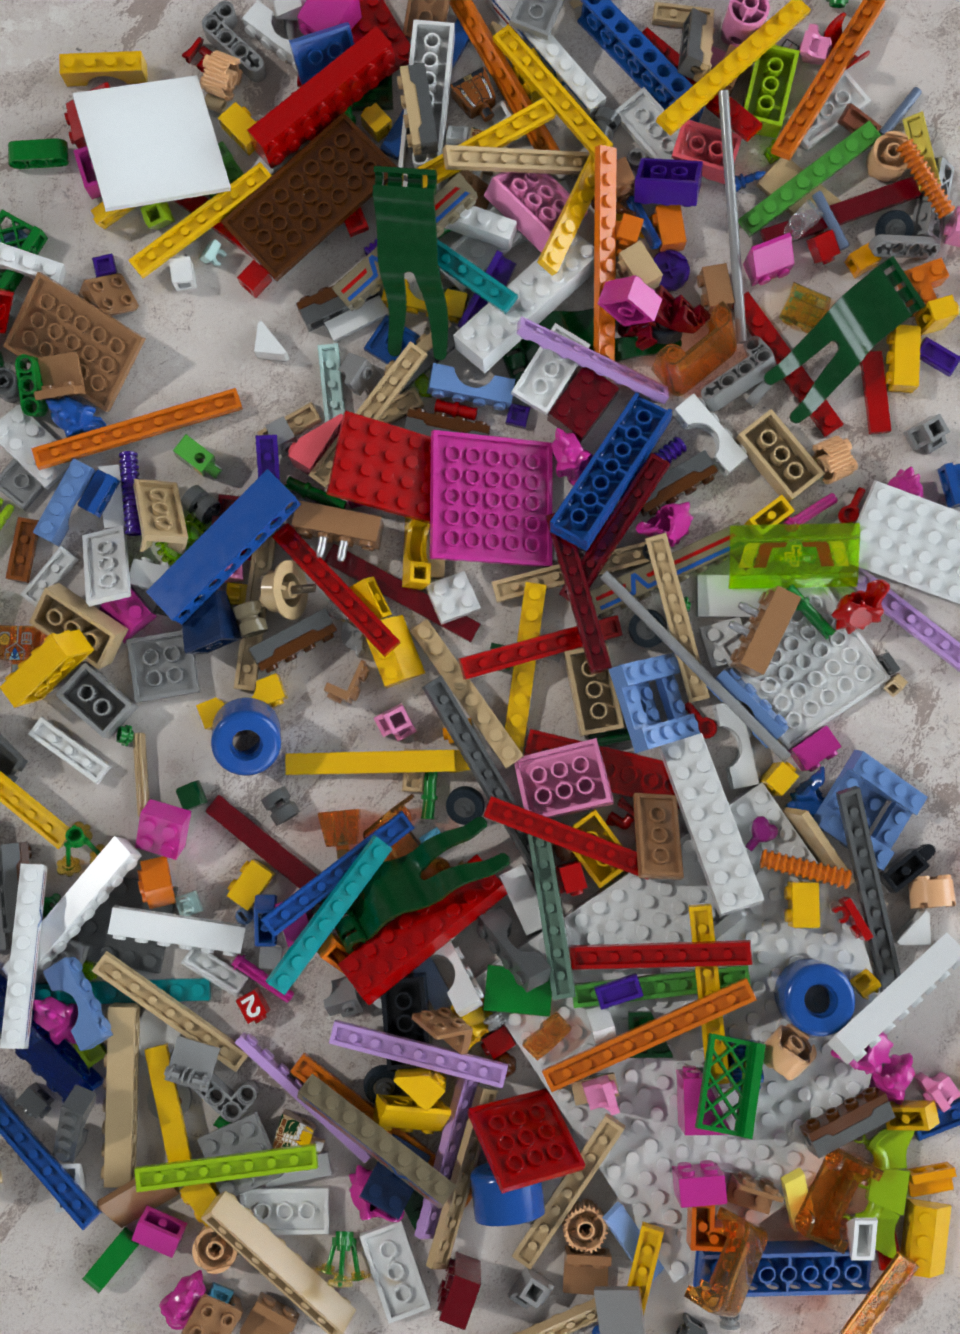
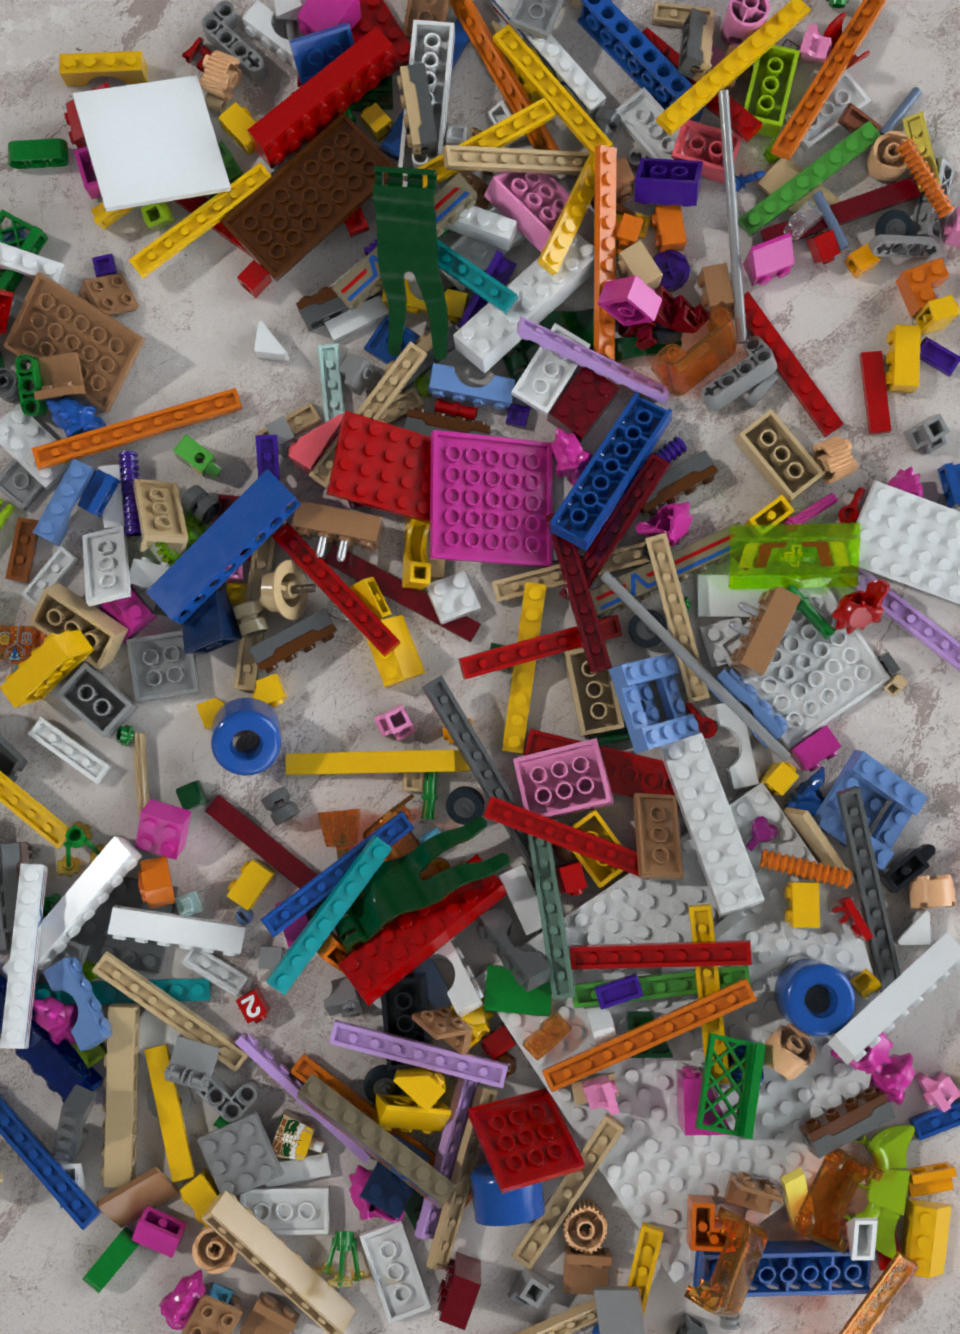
(35, 1101): dark grey brick -> none
(182, 273): white brick -> none
(210, 252): light aqua tile -> none
(226, 1167): lime plate -> none
(259, 976): dark pink axle -> none
(262, 906): blue brick -> none
(313, 493): green pin -> none
(338, 695): medium nougat bracket -> none
(353, 639): light grey piece -> none
(467, 694): tan plate -> none
(474, 95): dark orange torso -> none
(494, 1020): light grey bush -> none
(615, 820): red piece -> none
(626, 1232): light blue tile -> none
(647, 228): blue axle -> none
(694, 414): white arch -> none
(699, 1184): dark pink brick -> none
(804, 307): clear yellow slope -> none
(856, 325): dark green flag -> none
(914, 1115): yellow brick -> none

